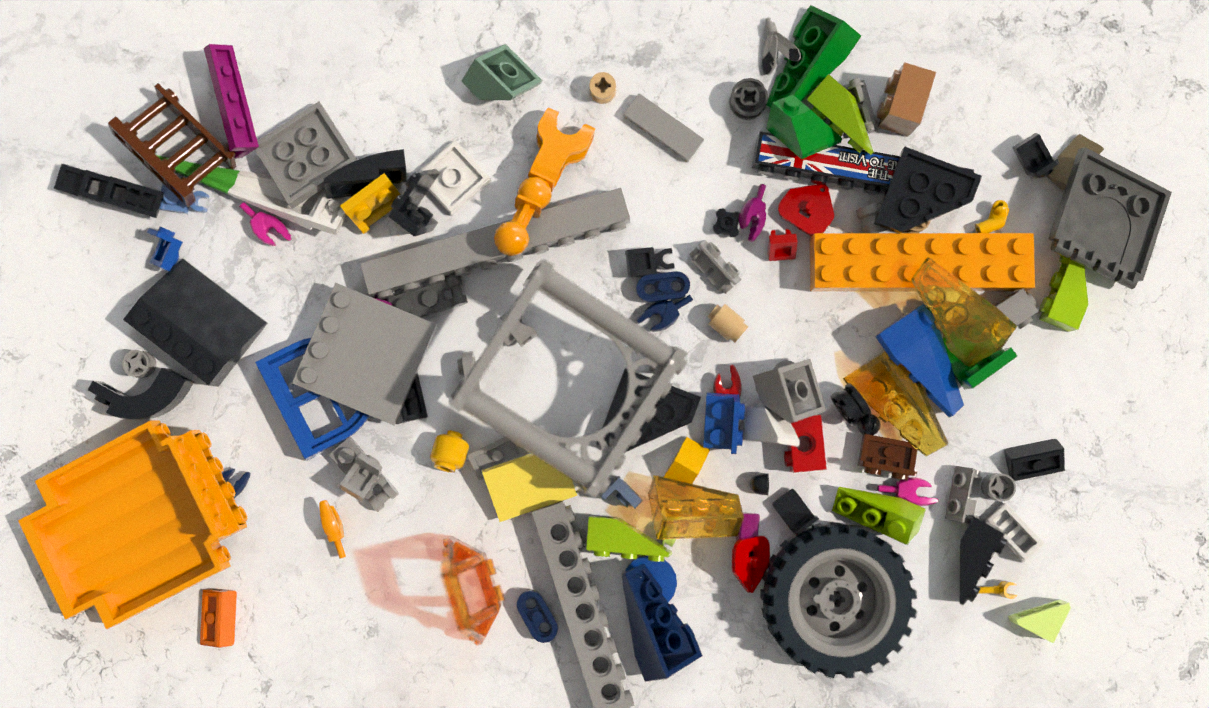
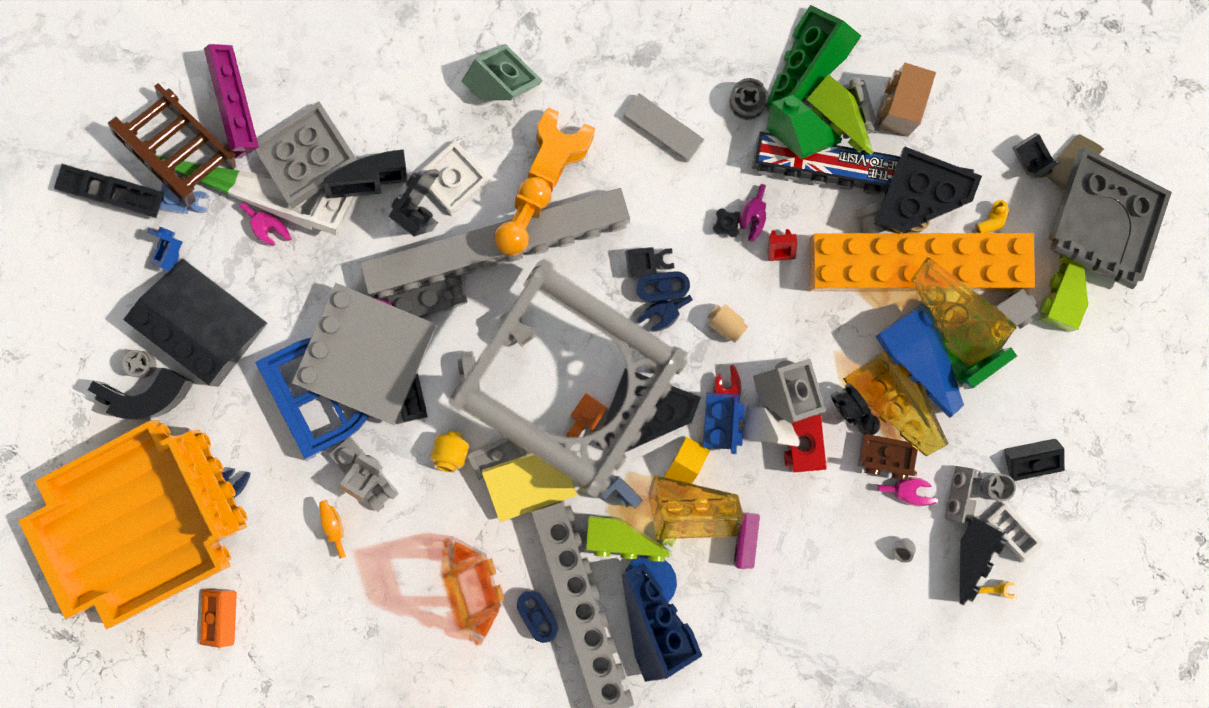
(371, 203): yellow plate -> none
(587, 414): none -> orange plate
(602, 93): tan wheel -> none
(723, 272): light grey hinge -> none
(748, 568): red piece -> none
(760, 484): black hinge -> none
(776, 42): light grey piece -> none
(794, 512): black bracket -> none
(810, 201): red piece -> none
(880, 512): lime slope -> none
(884, 602): wheel -> none
(904, 550): none -> light grey hinge
(1044, 619): yellowish green slope -> none

